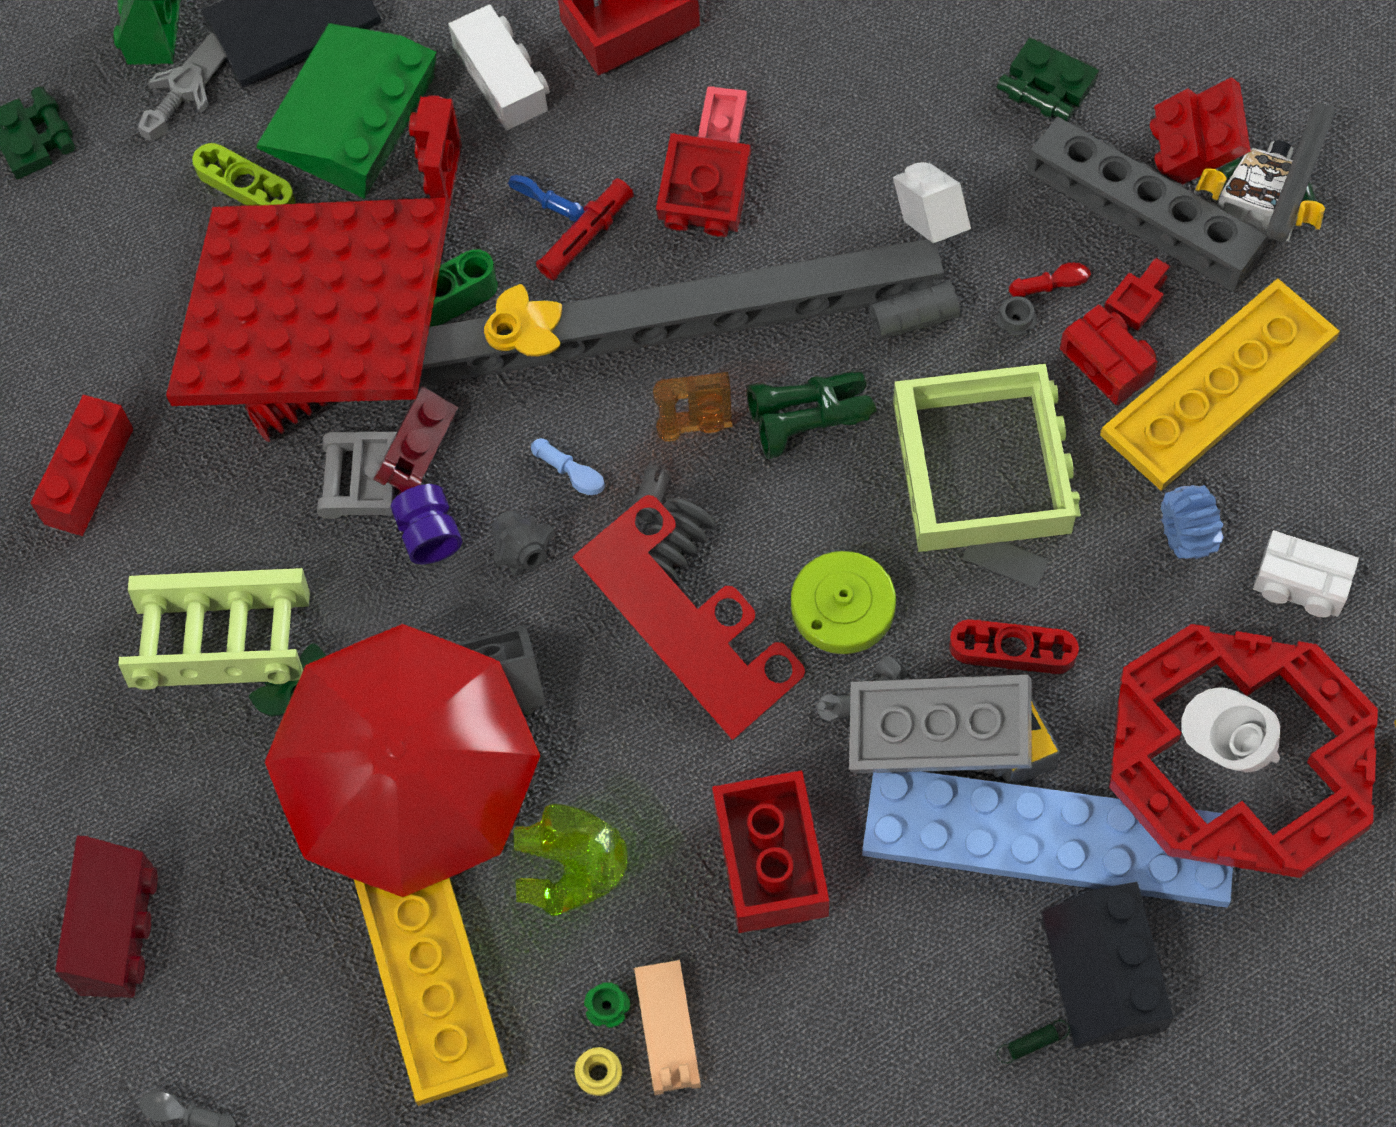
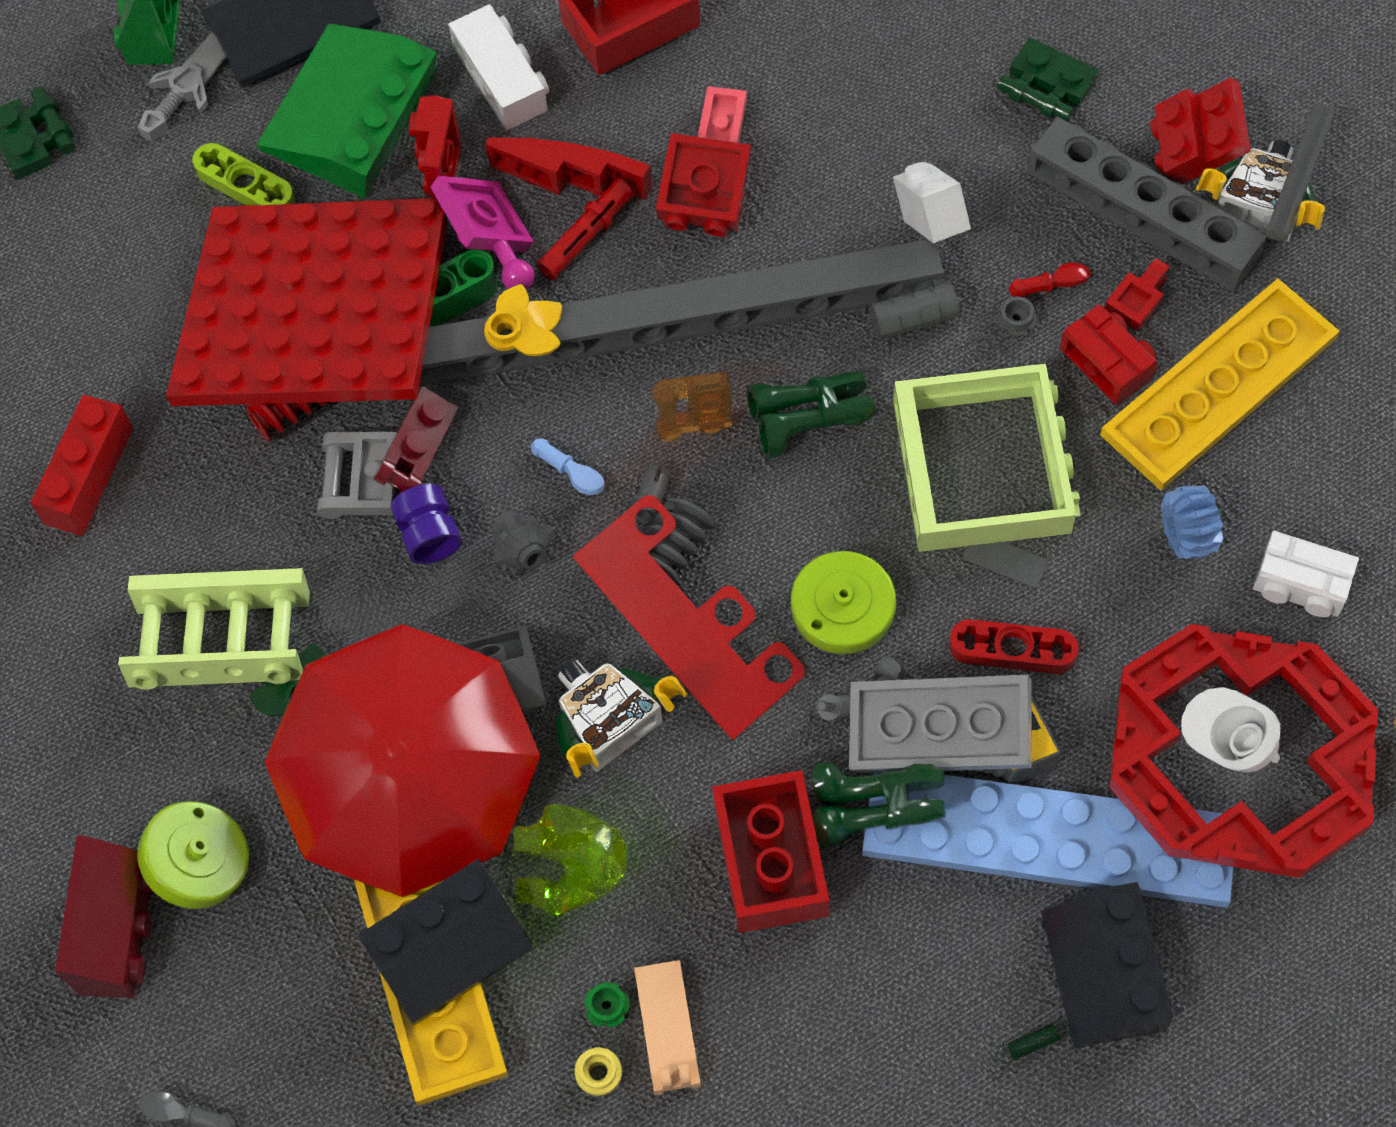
(193, 855): none -> lime wheel
(445, 941): none -> black slope
(487, 222): none -> dark pink plate
(548, 200): blue piece -> none
(556, 163): none -> red slope
(608, 712): none -> torso
(834, 788): none -> dark green piece

